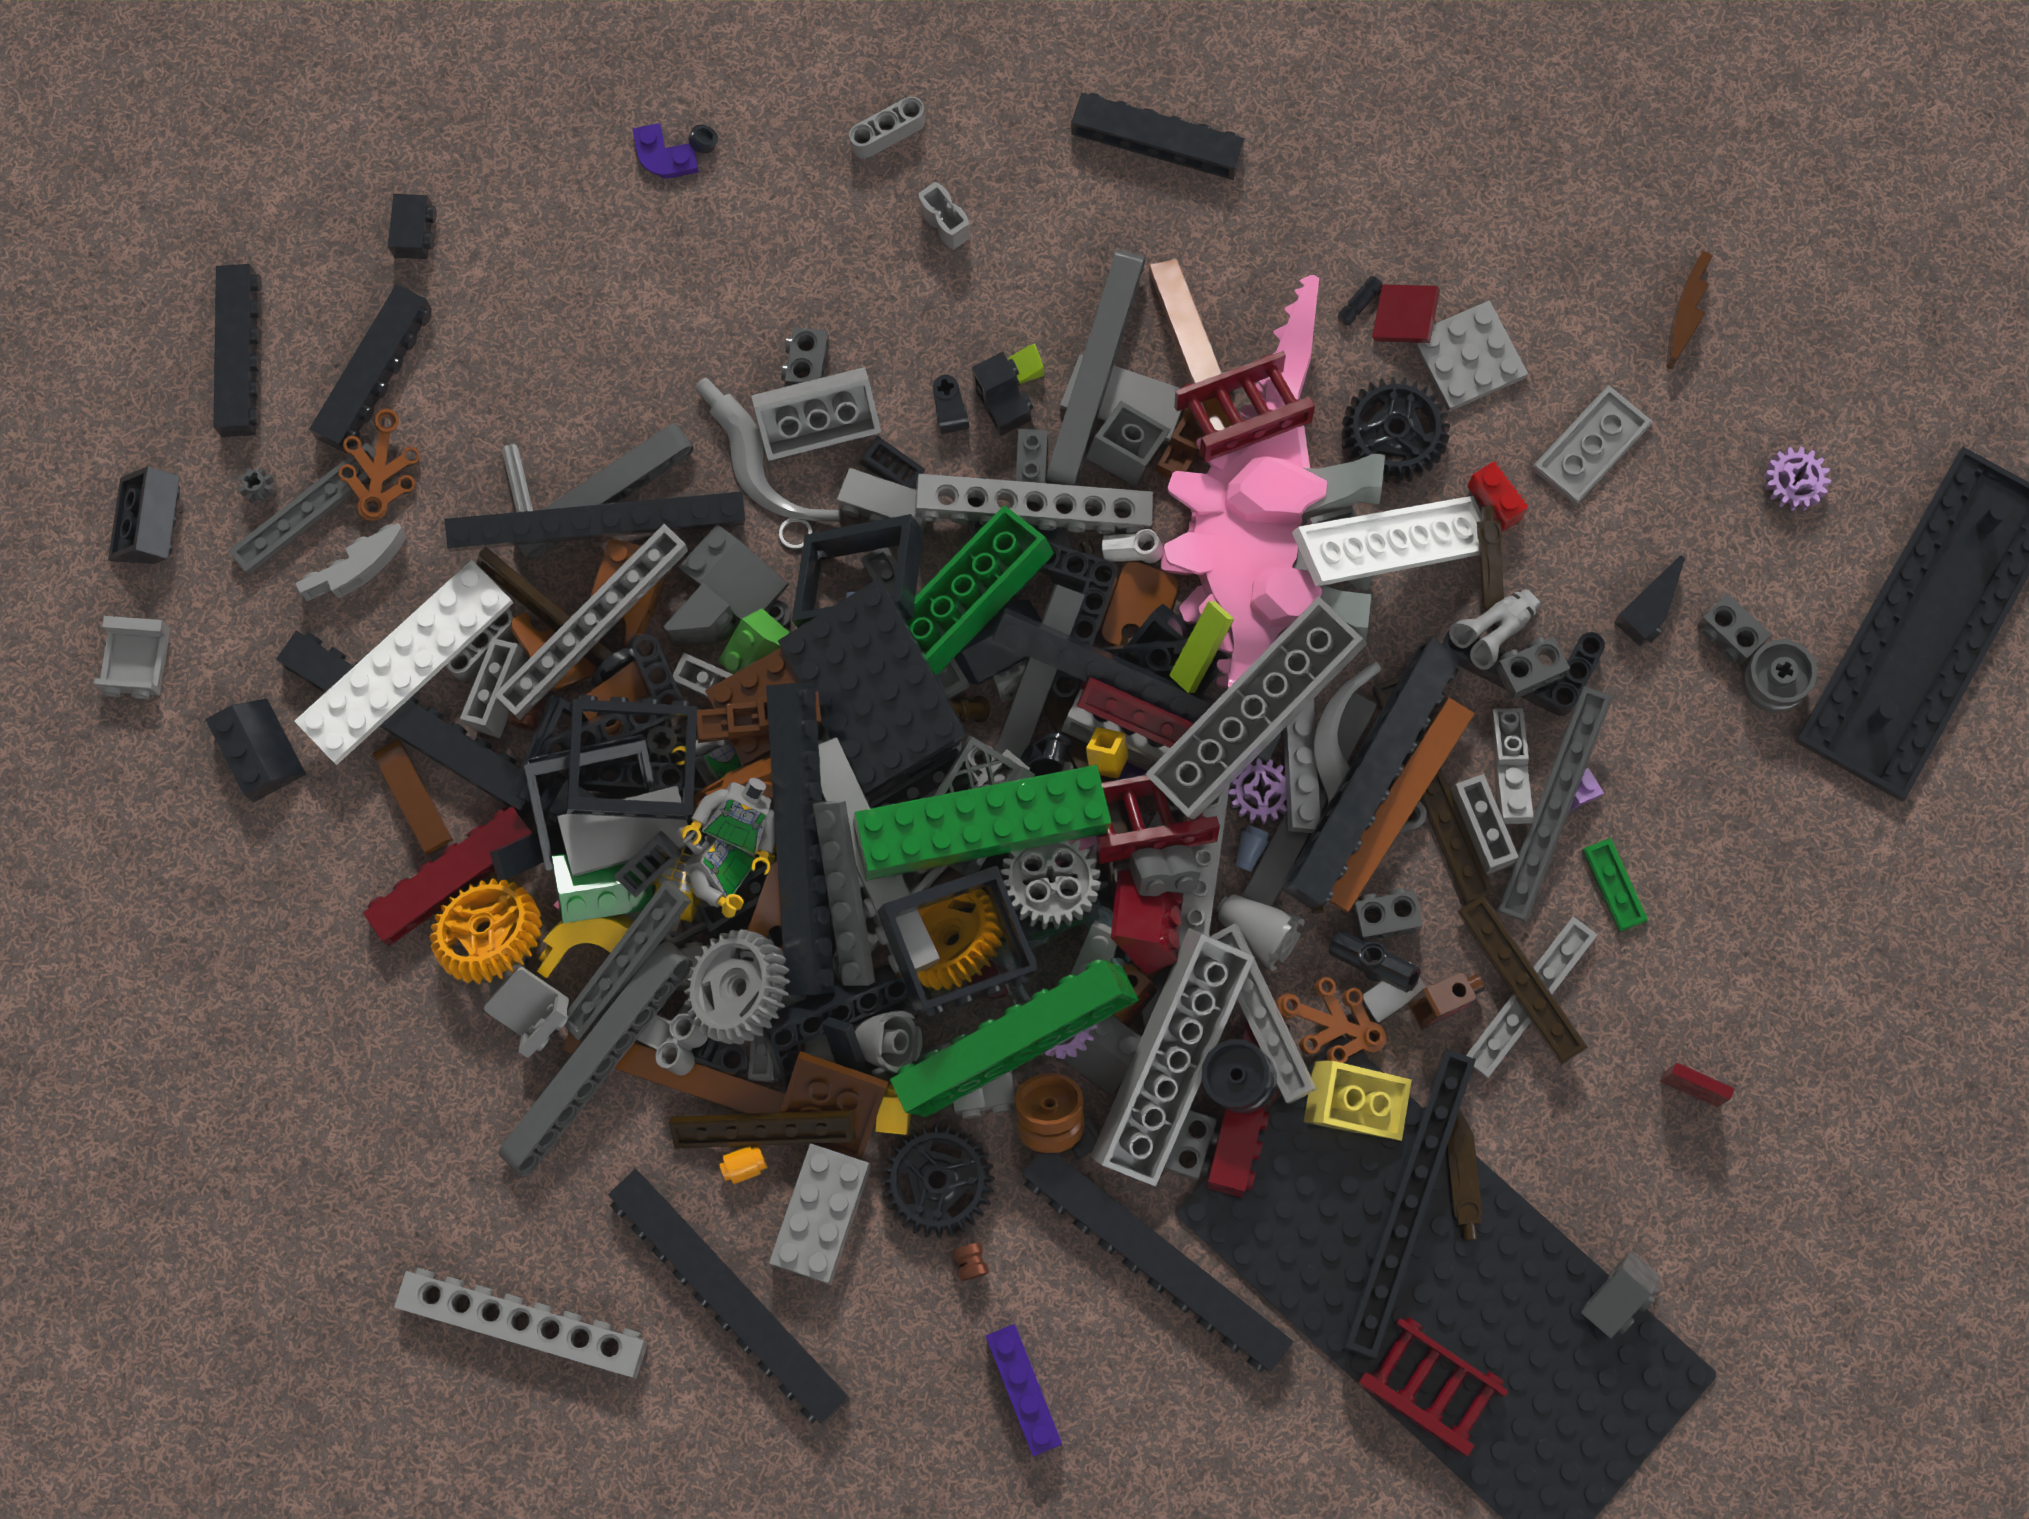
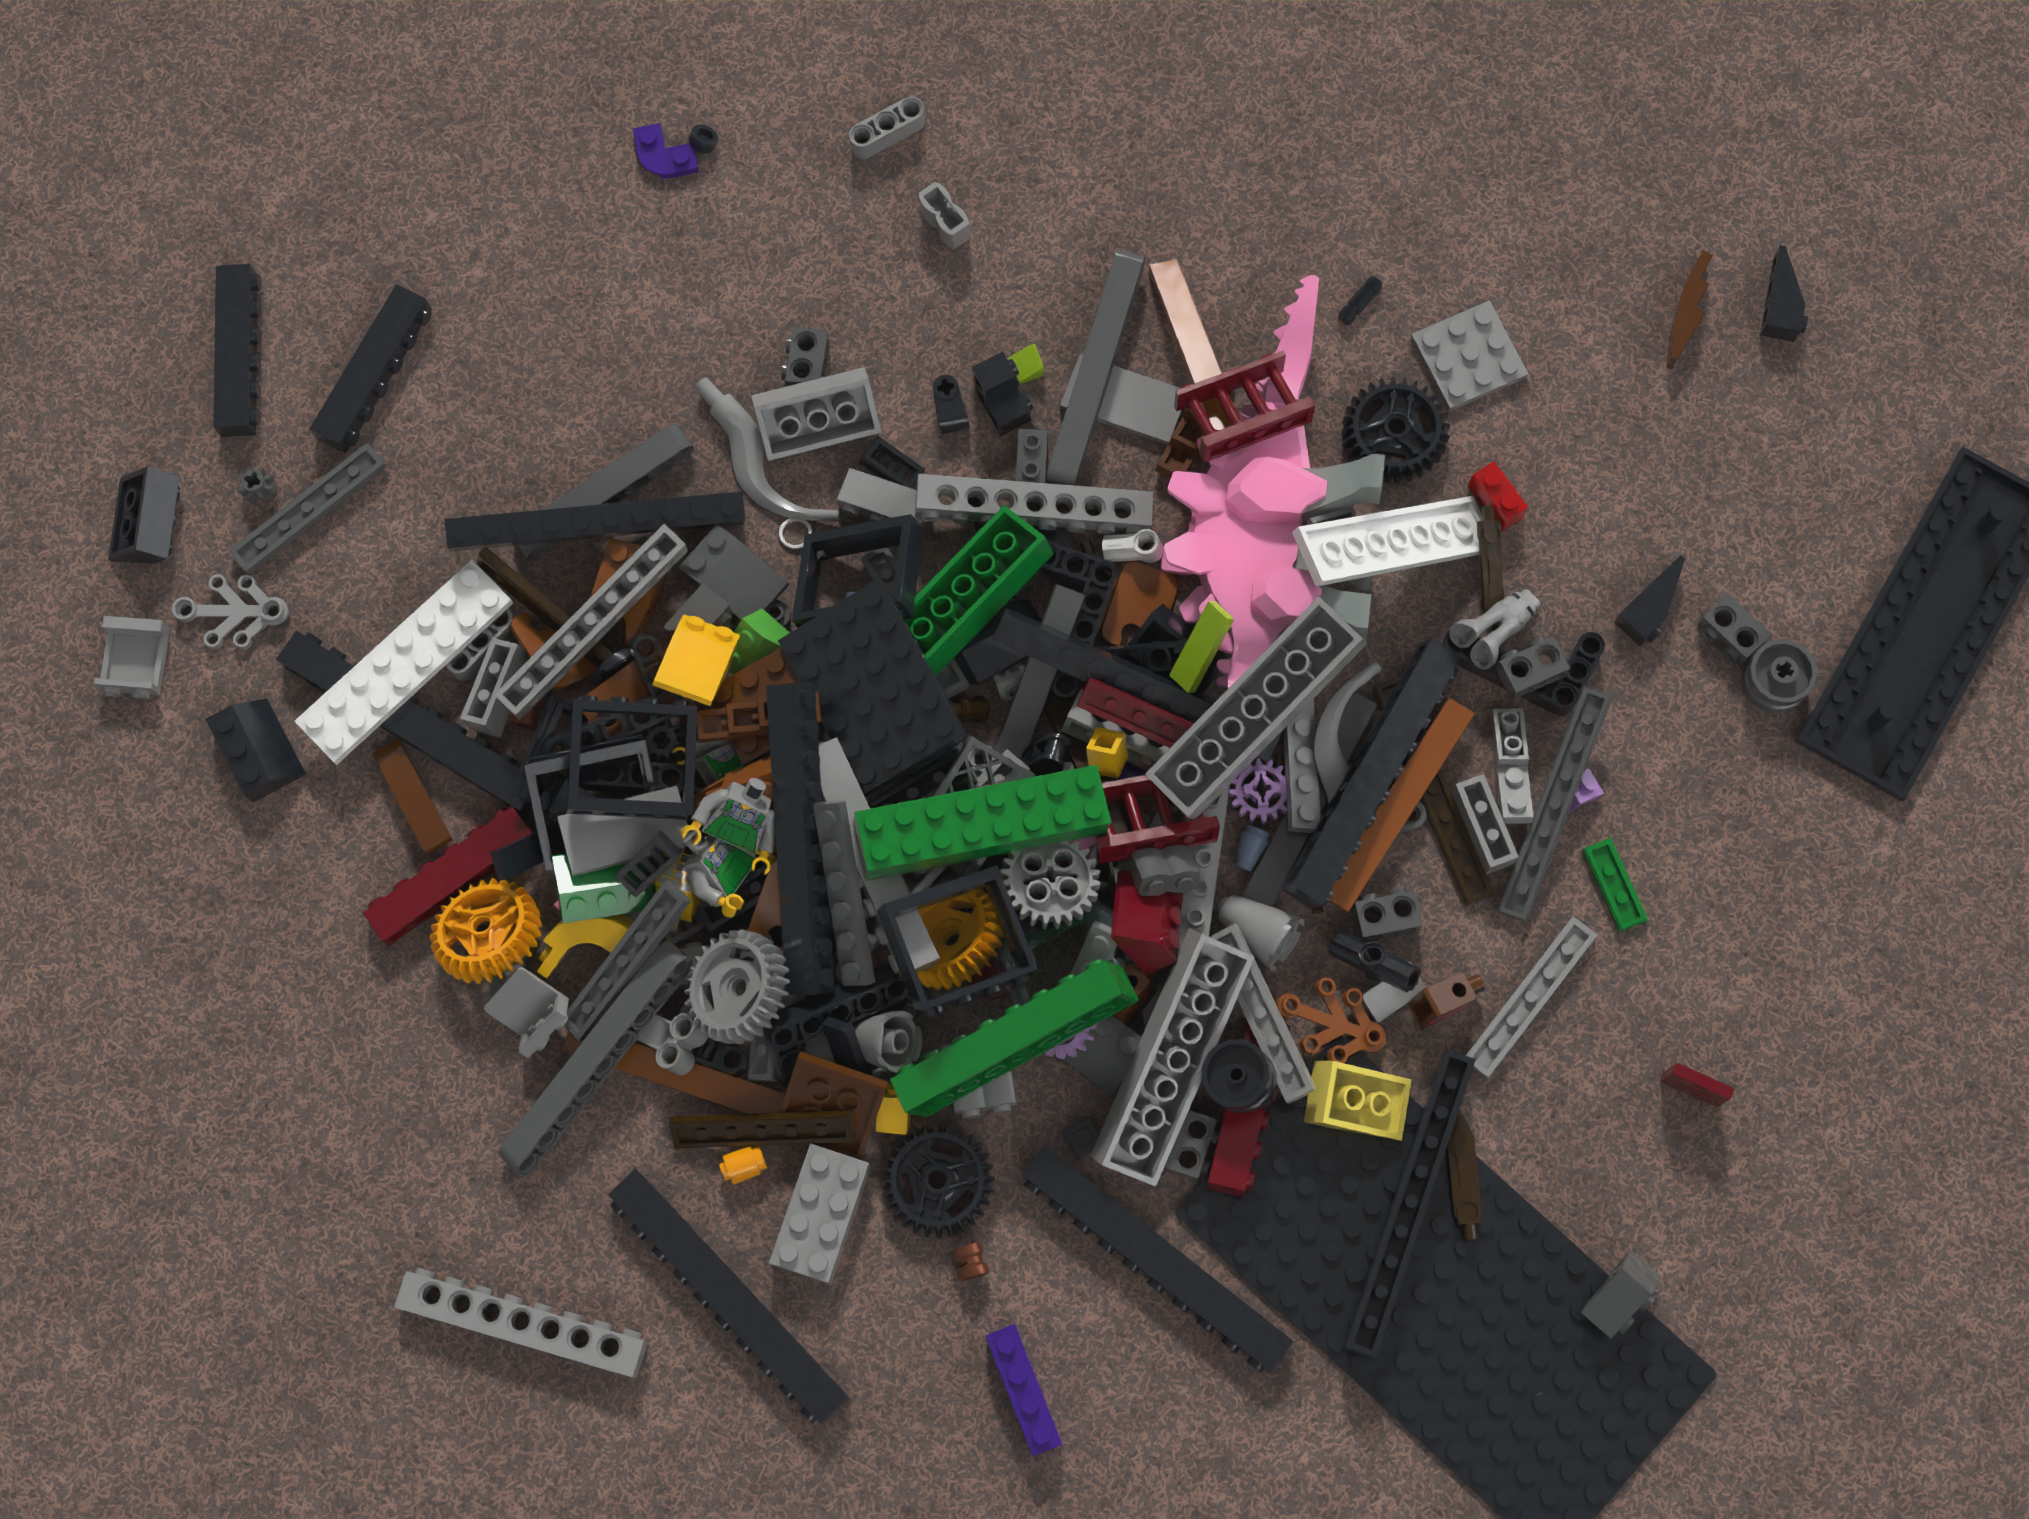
(236, 611): none -> light grey plant
(365, 560): light grey slope -> none
(378, 470): dark orange plant -> none
(411, 226): black brick -> none
(517, 478): light grey axle -> none
(697, 659): none -> yellow slope
(1049, 1113): dark orange wheel -> none
(1127, 443): dark grey slope -> none
(1157, 135): black brick -> none
(1404, 1400): dark red fence -> none
(1406, 313): dark red tile -> none
(1522, 980): dark brown tile -> none
(1592, 445): light grey tile -> none
(1784, 301): none -> black slope
(1810, 485): lavender gear -> none

